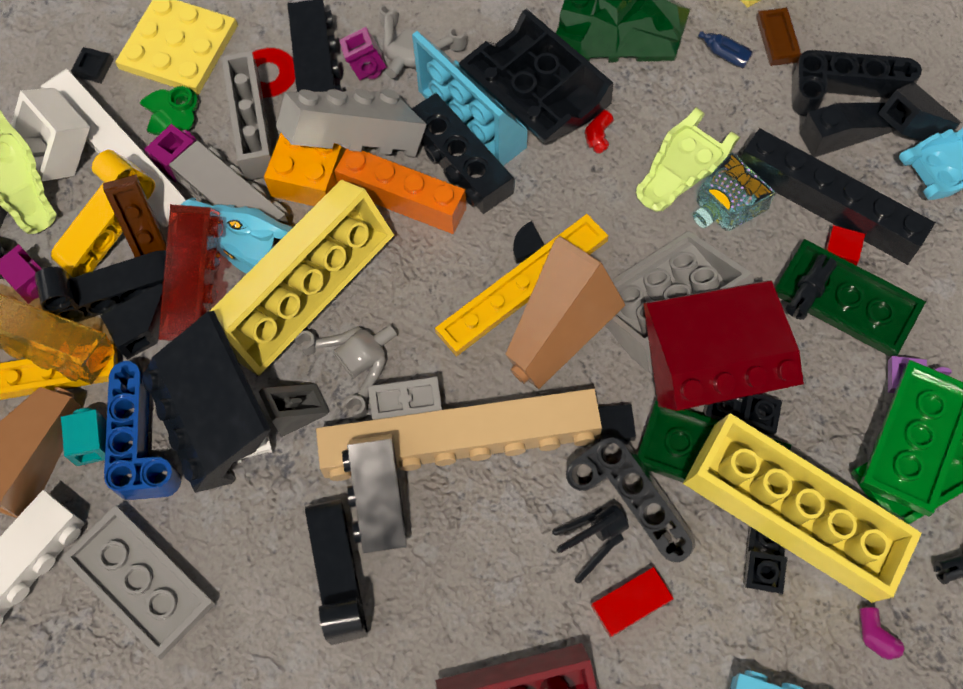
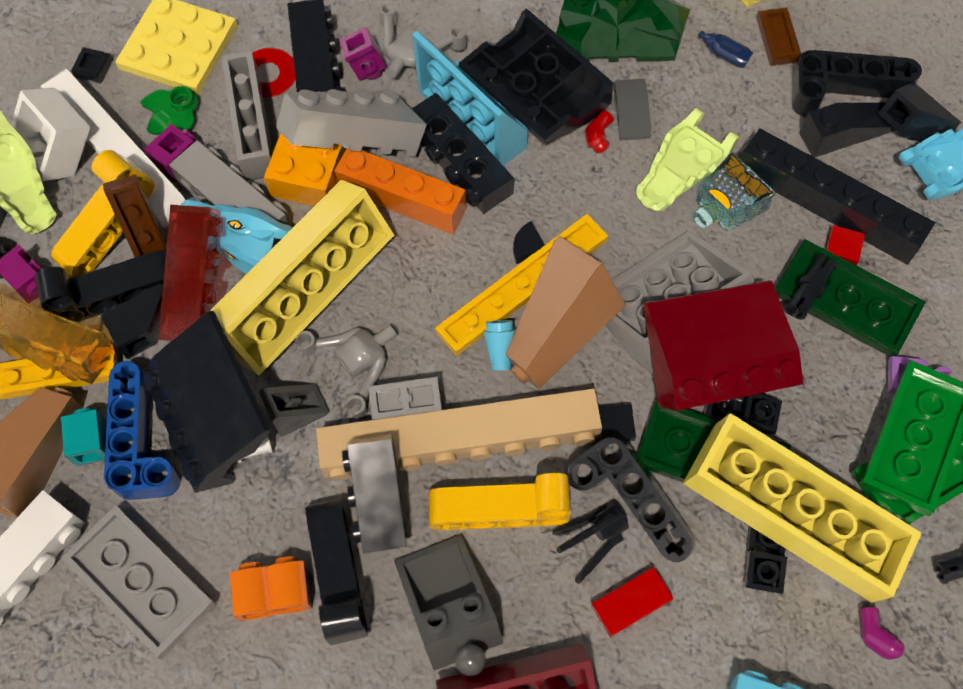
(270, 589): none -> orange brick
(450, 606): none -> dark grey slope
(497, 339): none -> medium azure cone
(501, 505): none -> yellow beam
(632, 109): none -> dark grey slope

